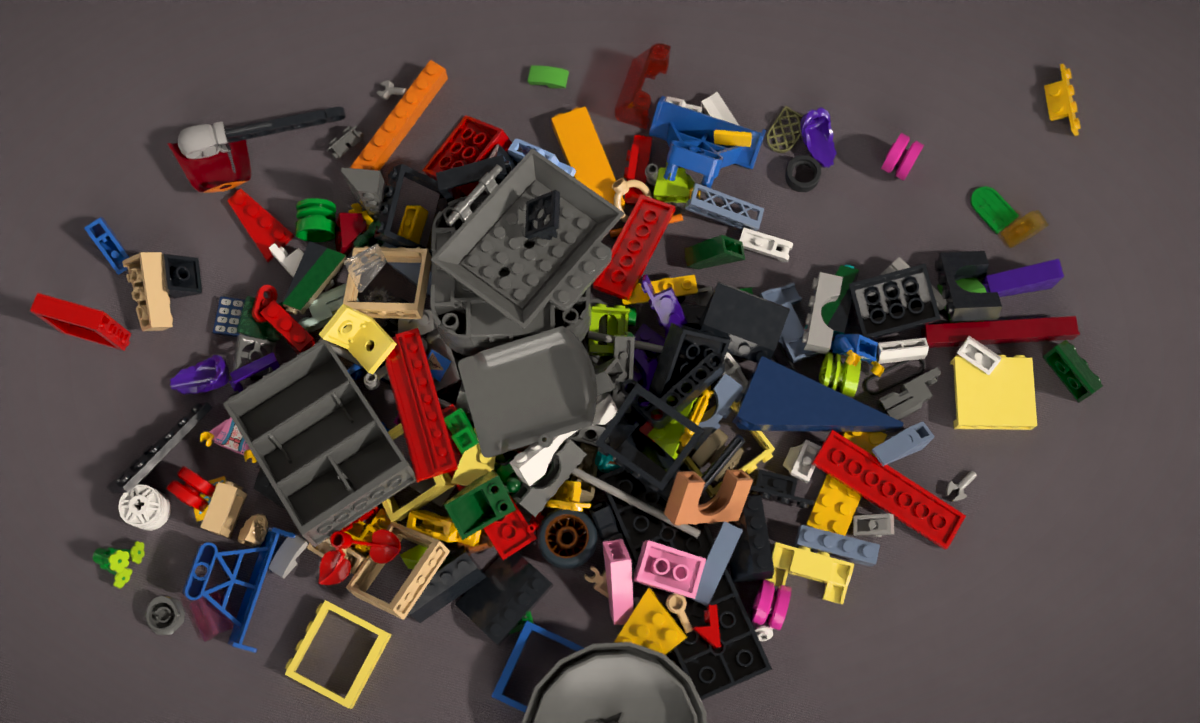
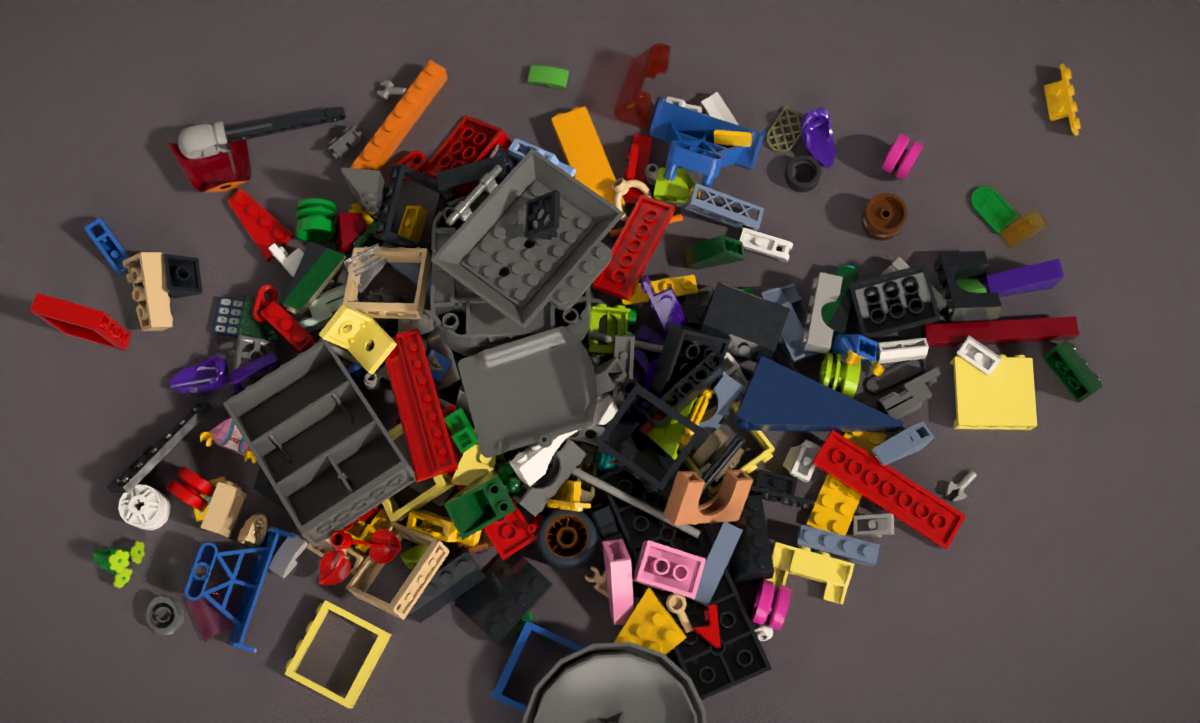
(411, 158): none -> red plate
(884, 216): none -> reddish brown wheel

